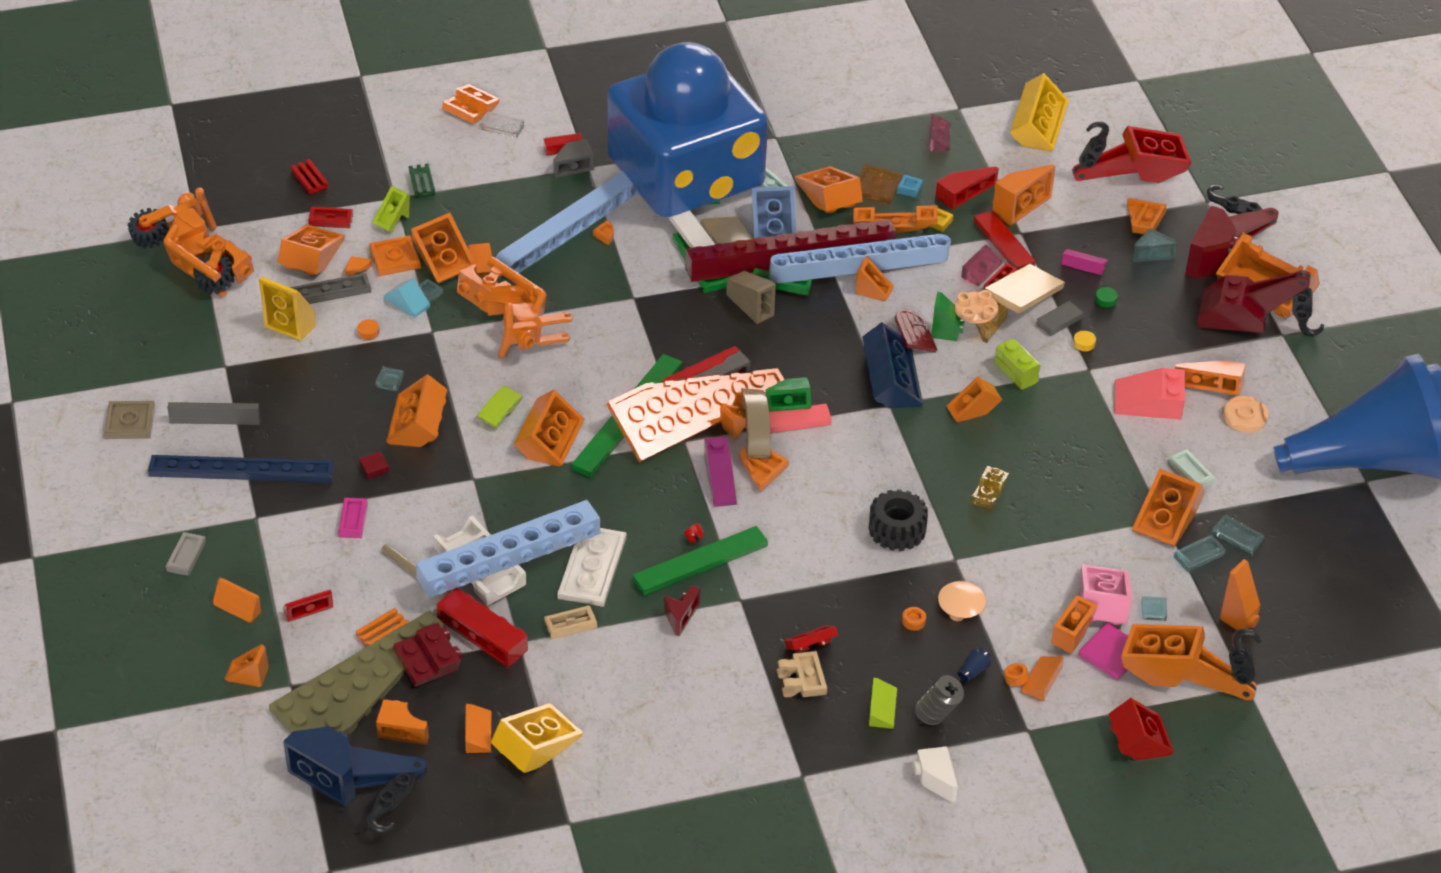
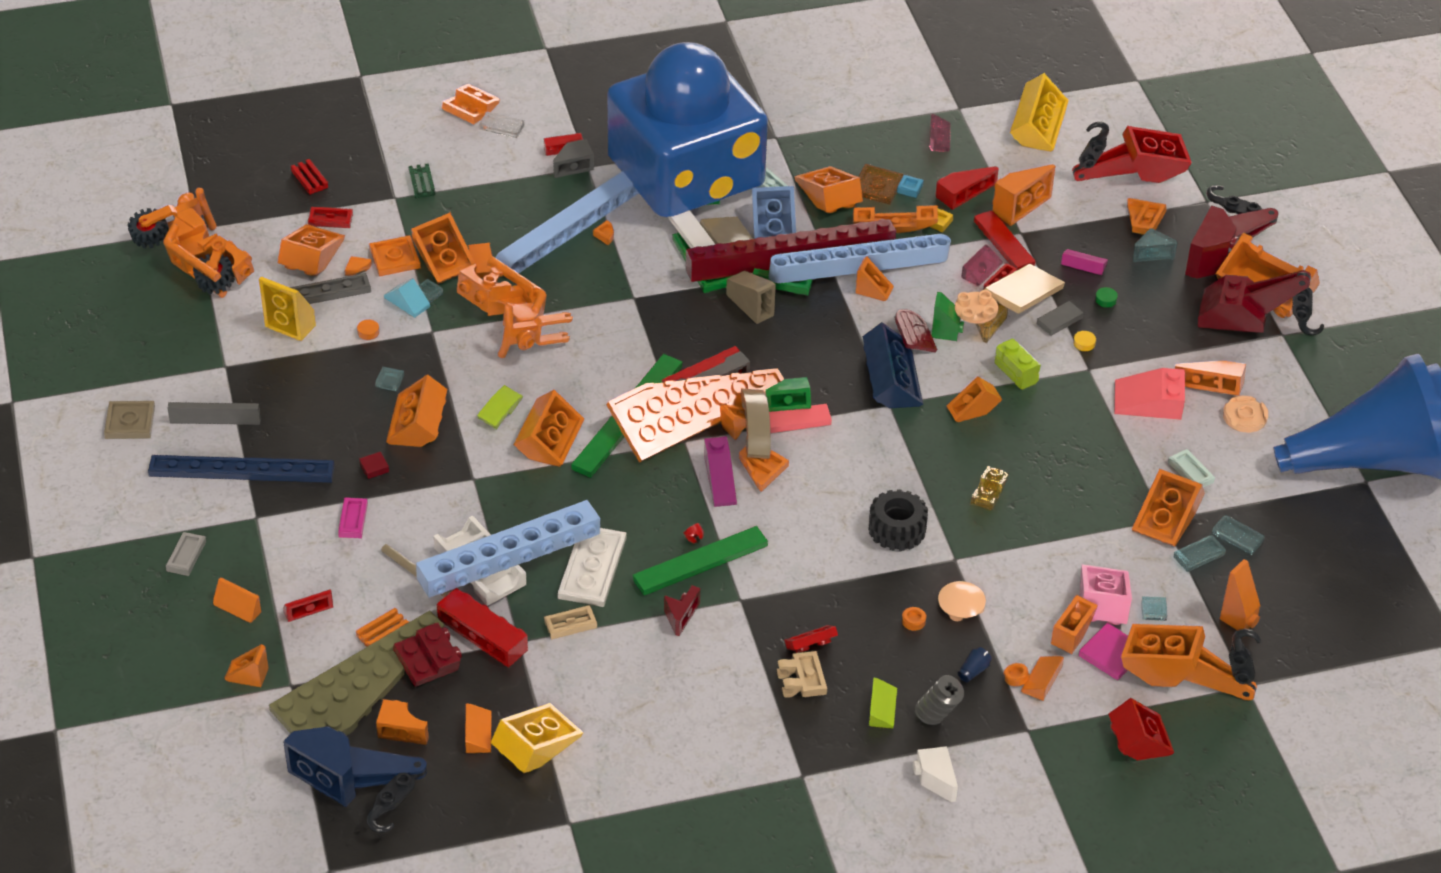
(394, 205): lime slope -> none

